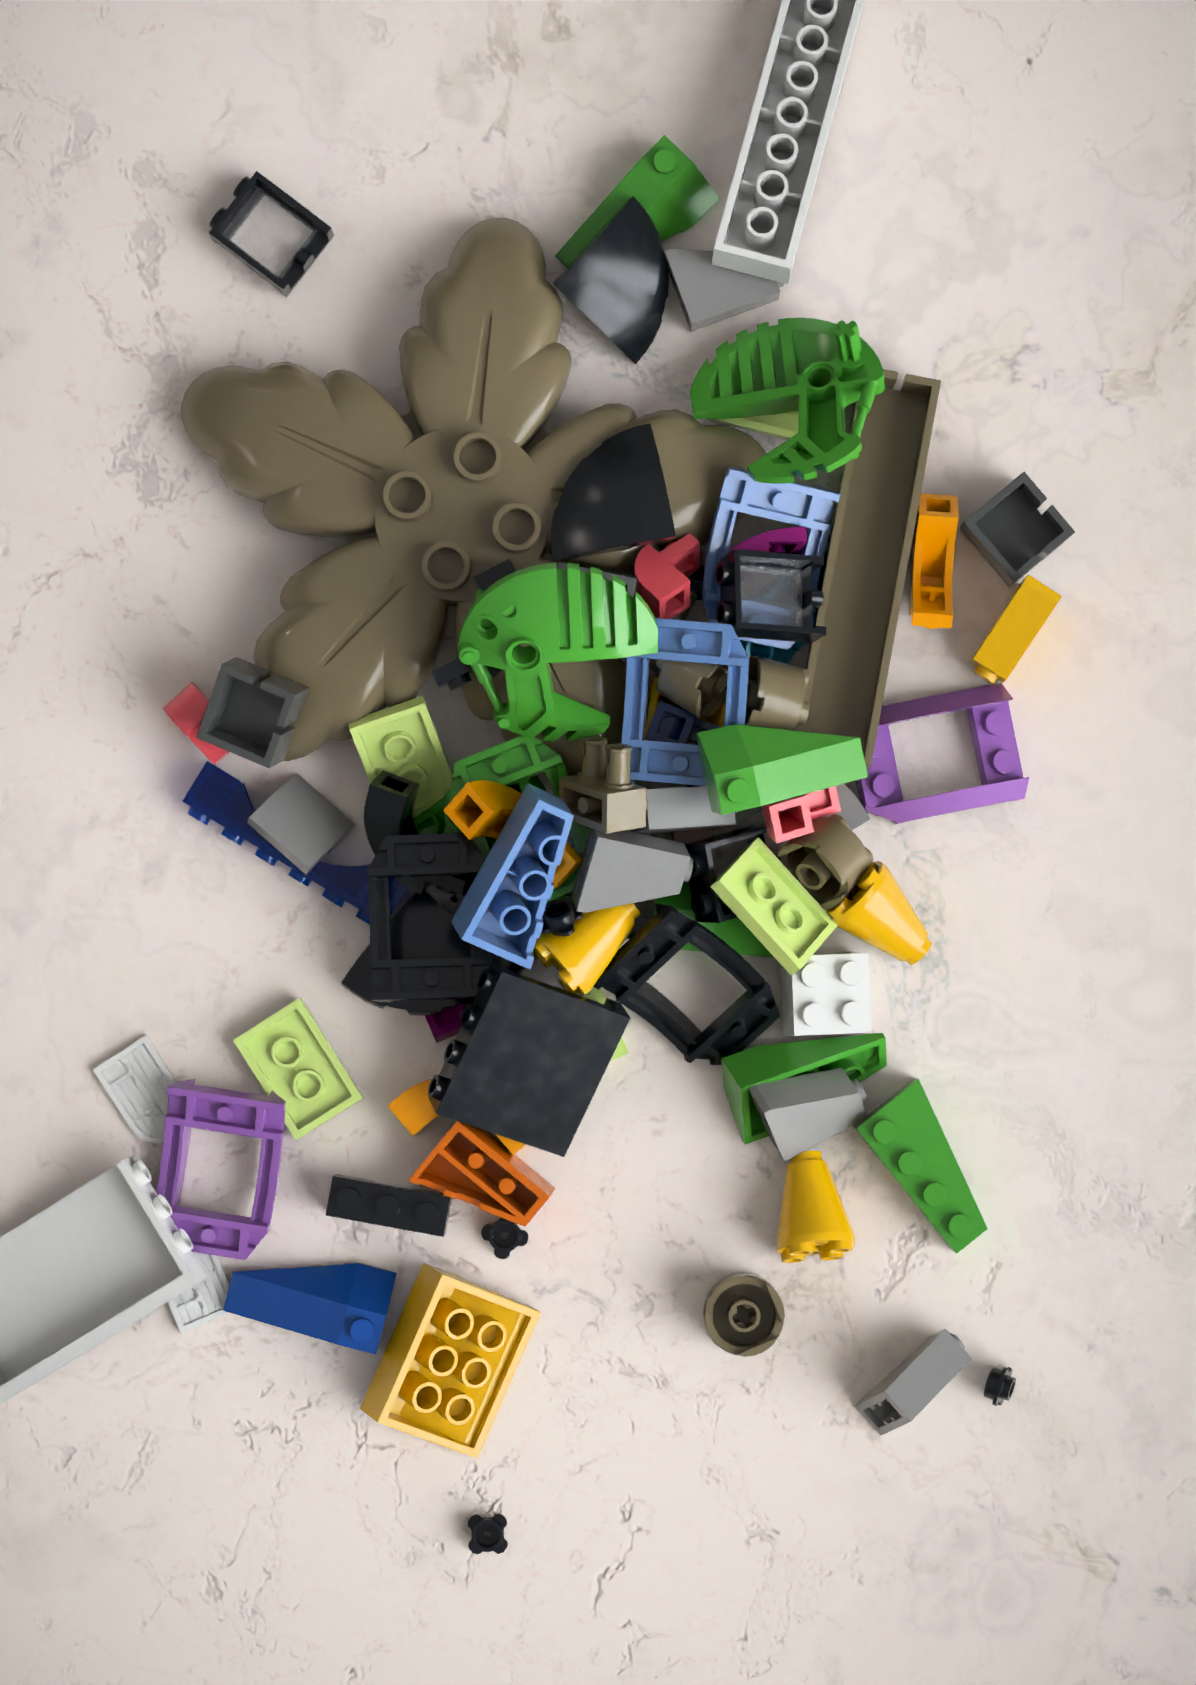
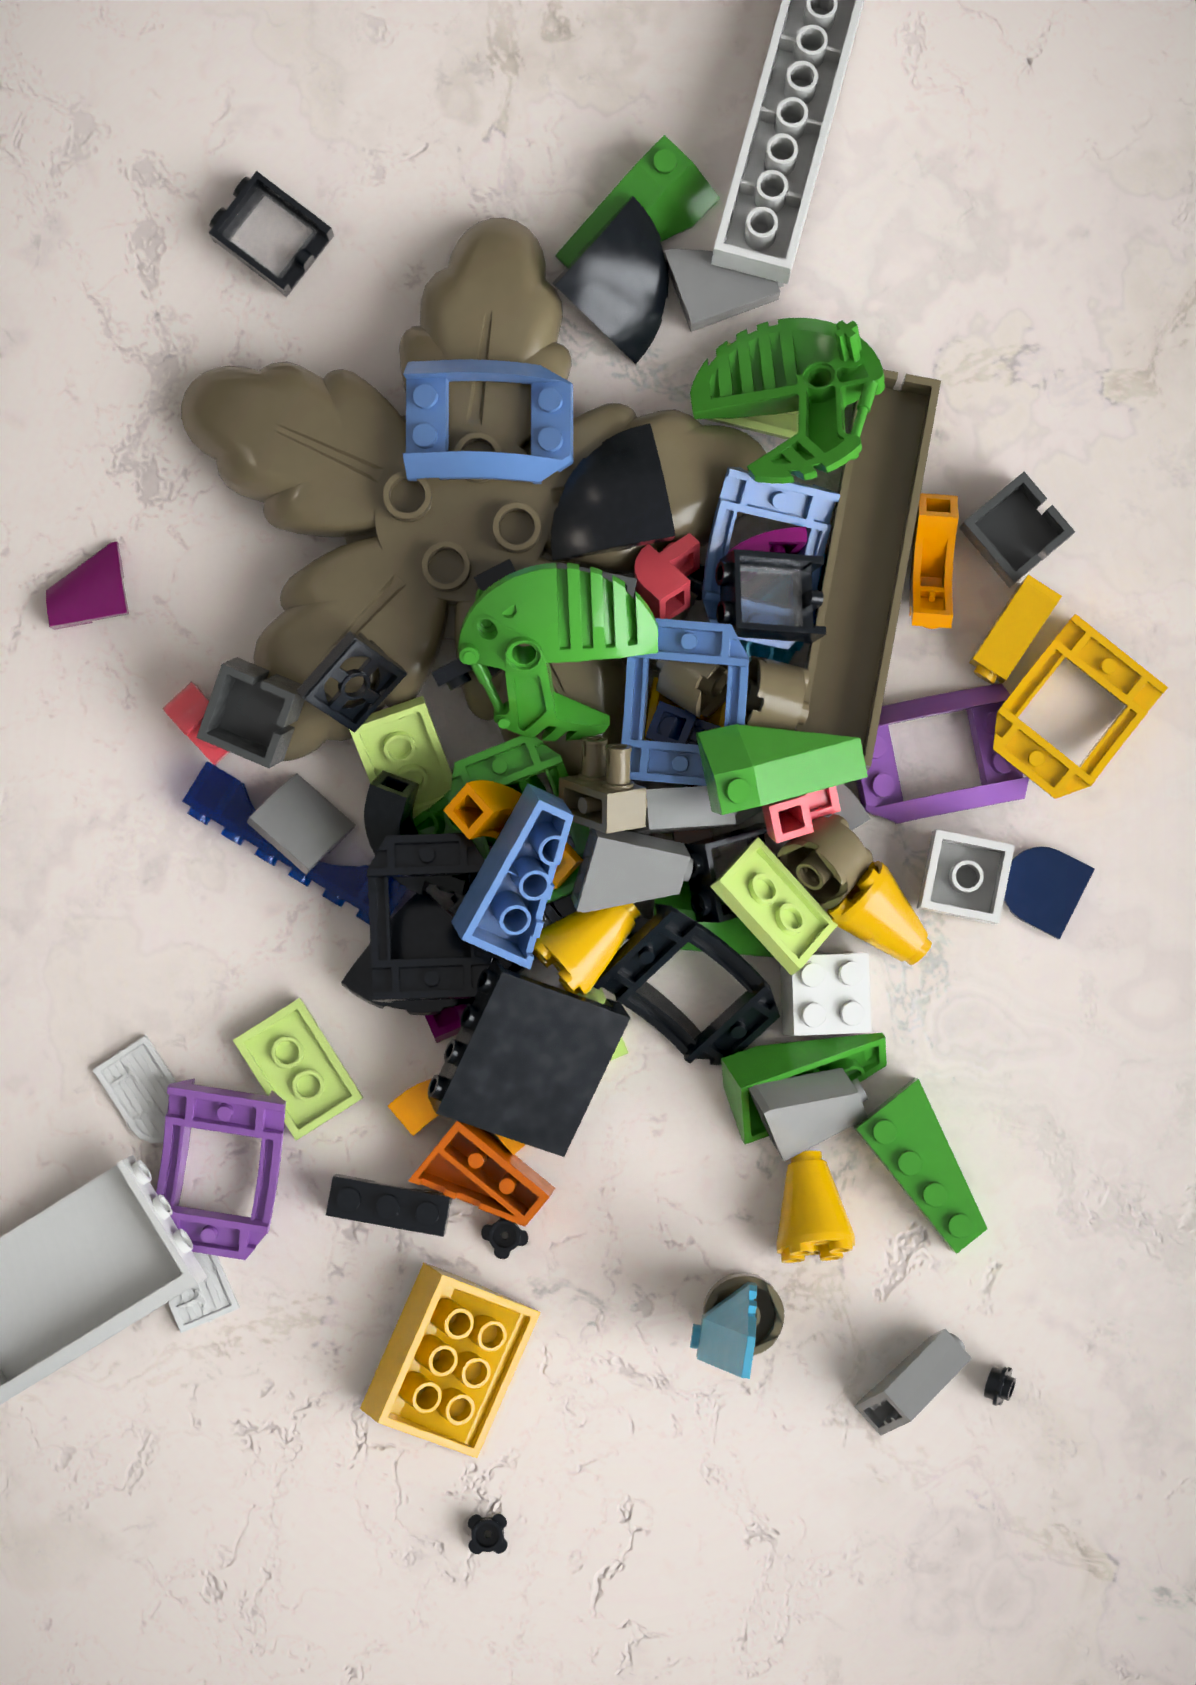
(89, 591): none -> magenta slope
(324, 1302): blue wedge -> none
(356, 714): none -> black piece
(428, 422): none -> medium blue wedge
(560, 918): black plate -> none
(729, 1332): none -> medium azure wedge
(965, 876): none -> white brick
(1046, 888): none -> dark blue tile
(1109, 669): none -> yellow wedge

